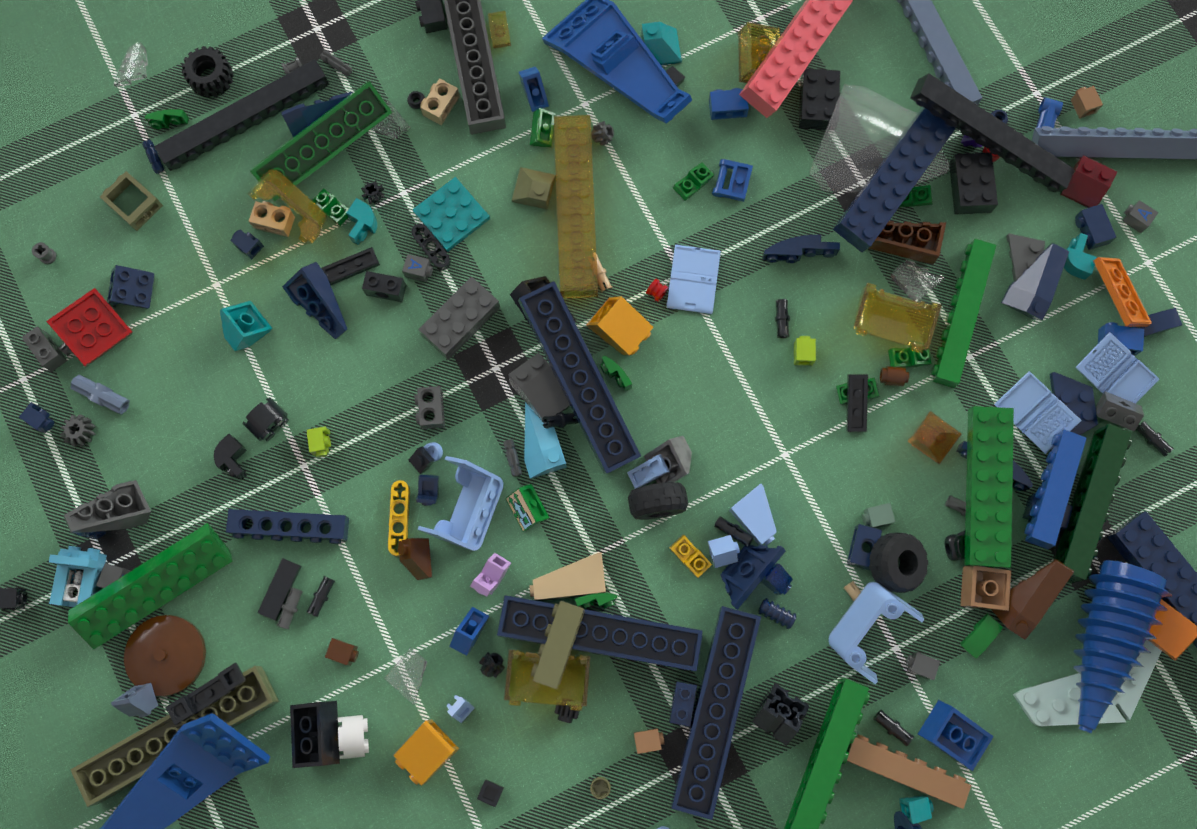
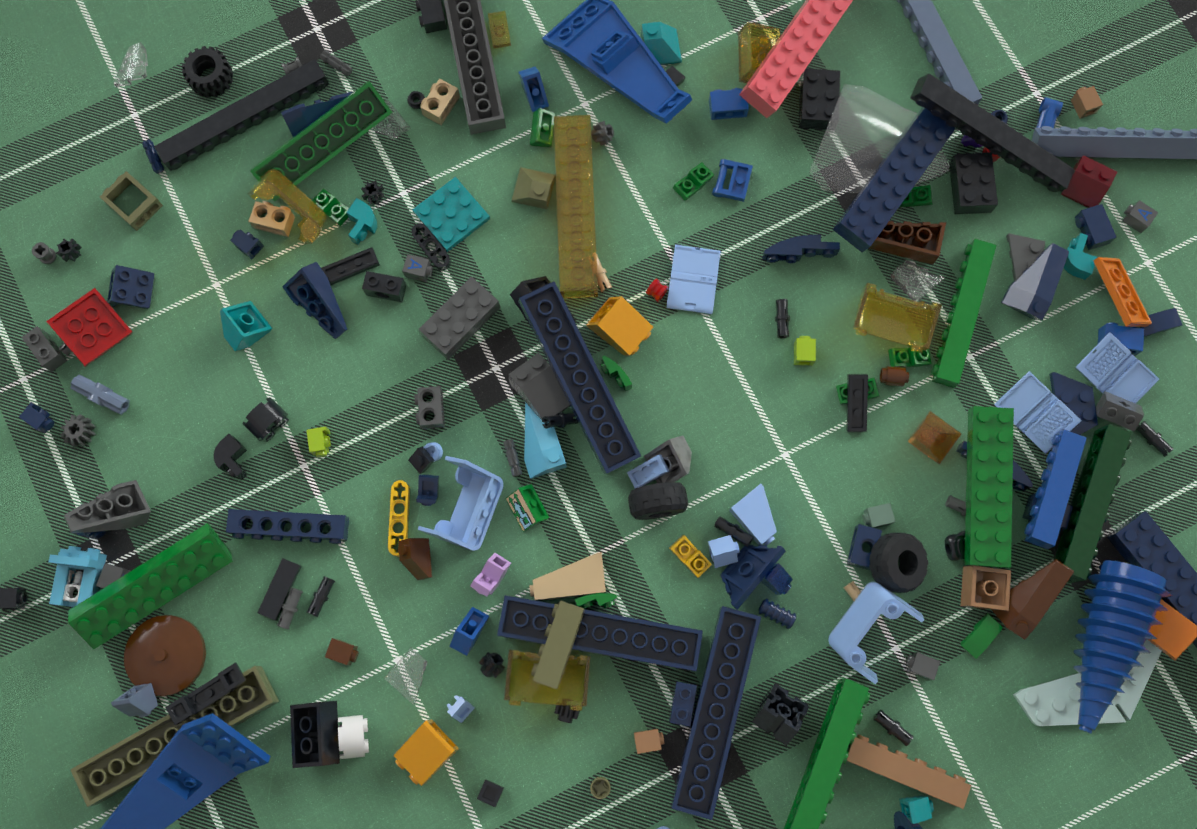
(69, 250): none -> black gear
(163, 118): green slope -> none
(955, 735): blue slope -> none

